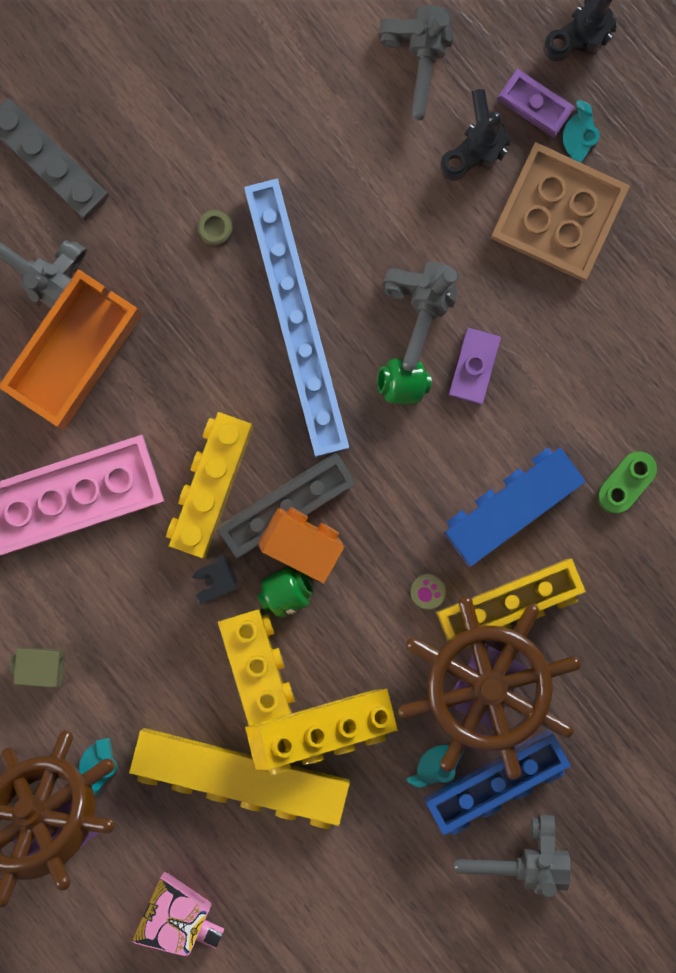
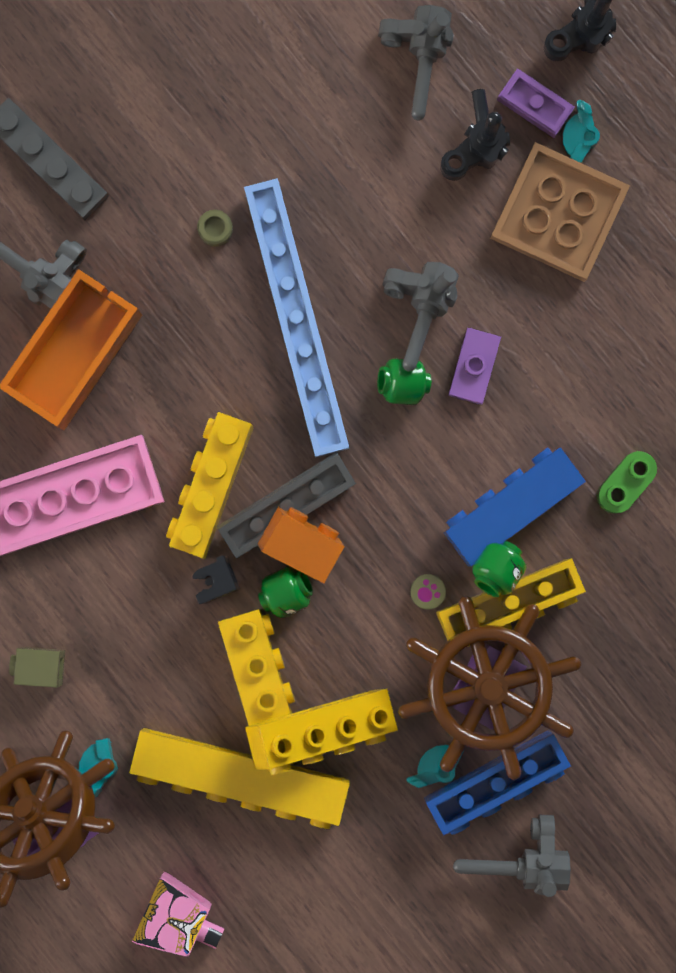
(499, 569): none -> green head

